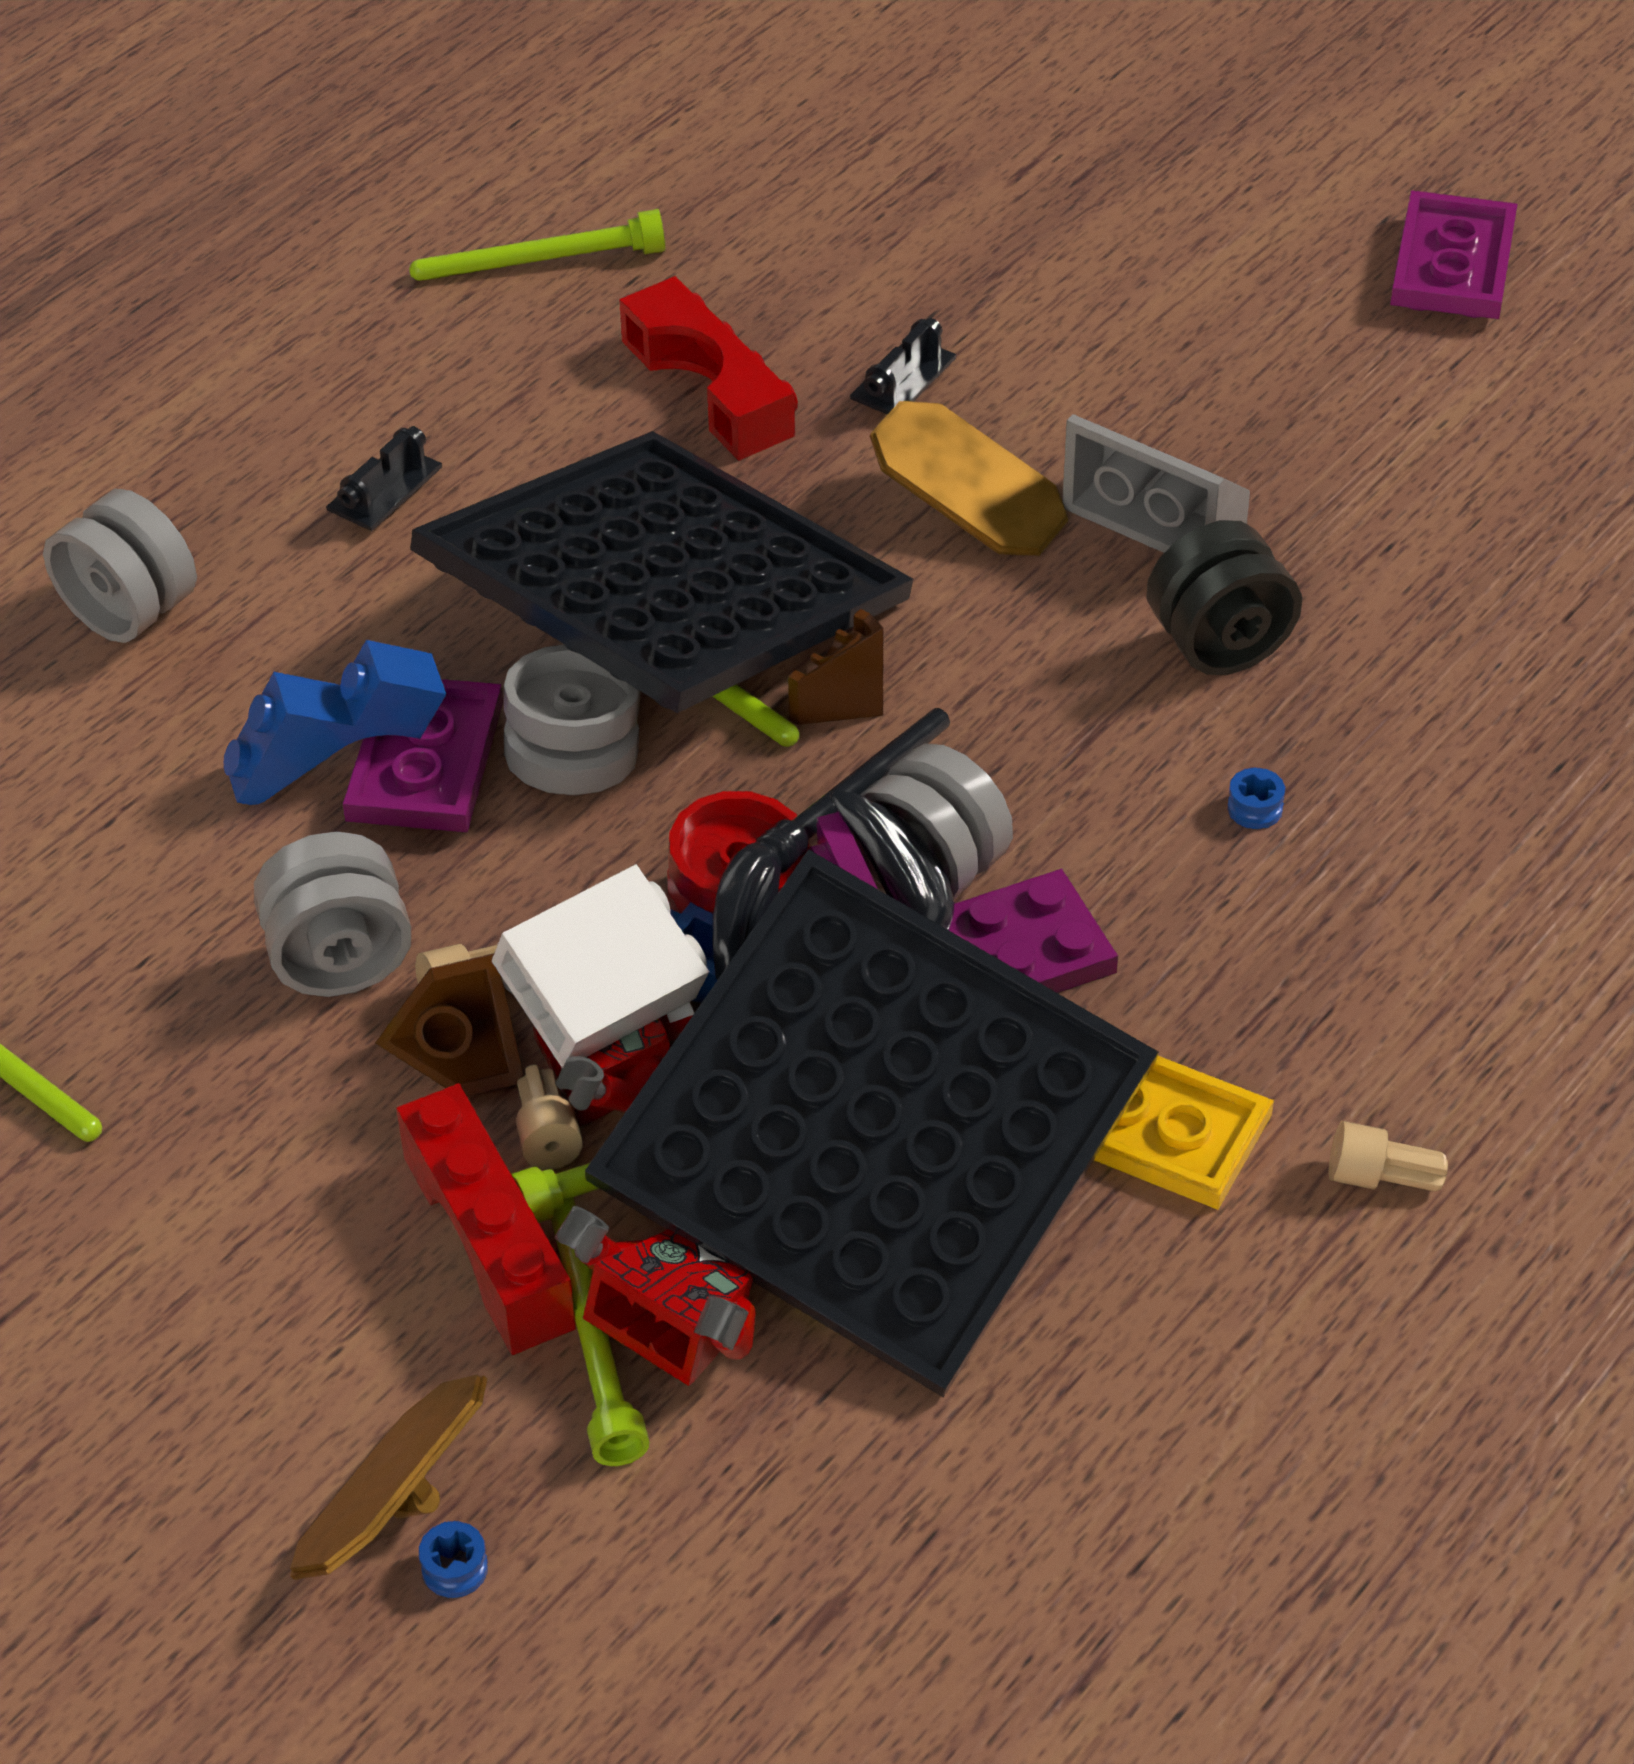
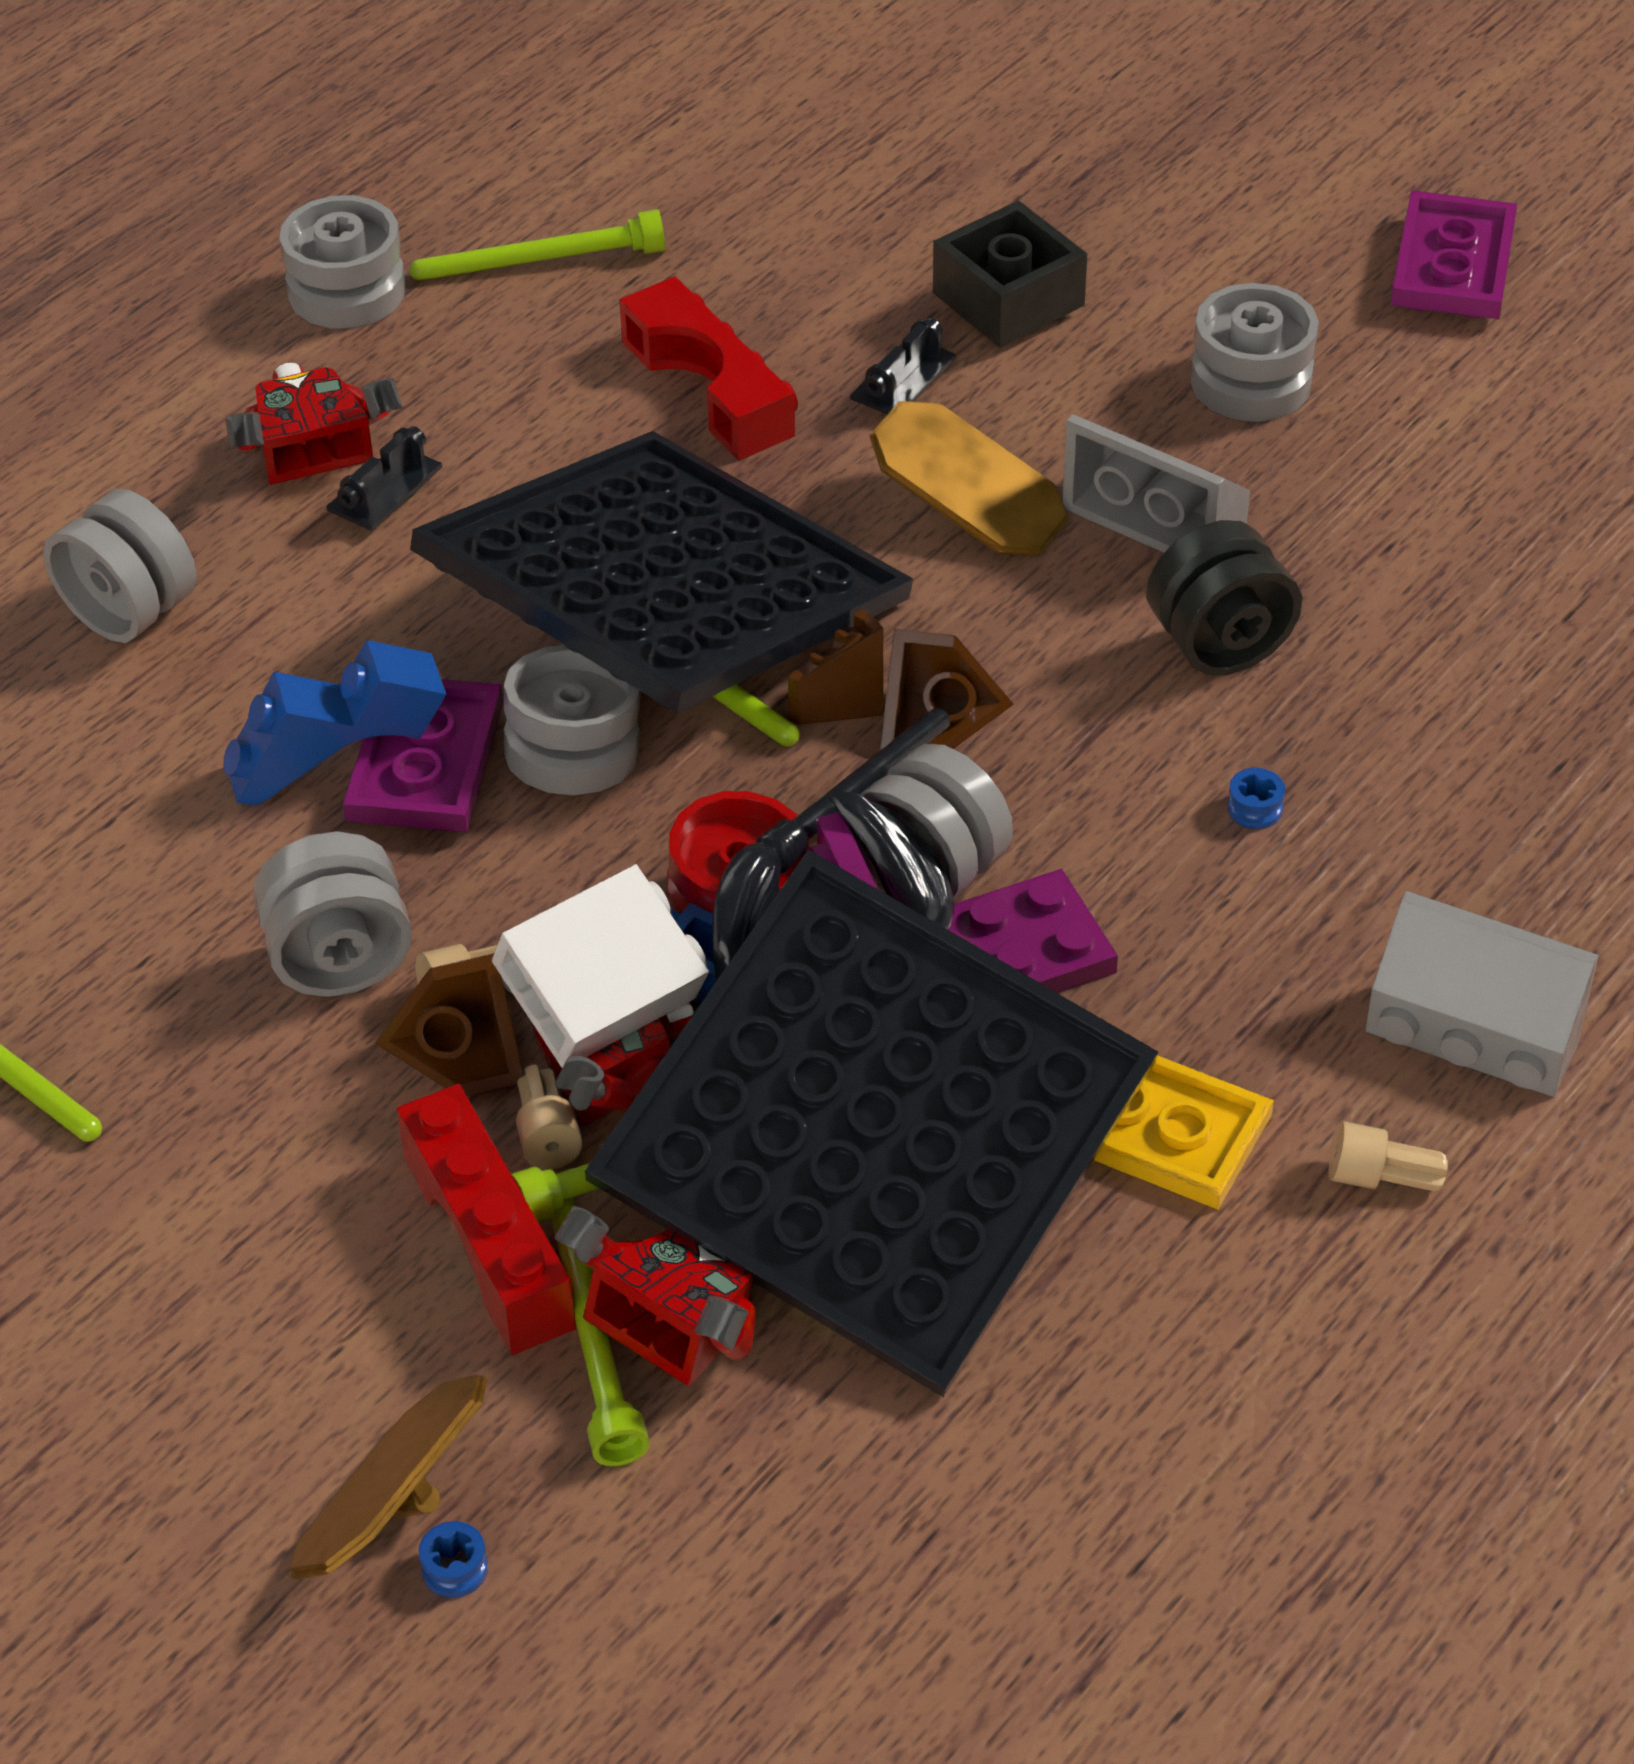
(310, 421): none -> red torso
(342, 261): none -> light grey wheel
(942, 674): none -> reddish brown slope
(1009, 273): none -> pearl dark grey brick
(1254, 352): none -> light grey wheel
(1481, 994): none -> light grey slope

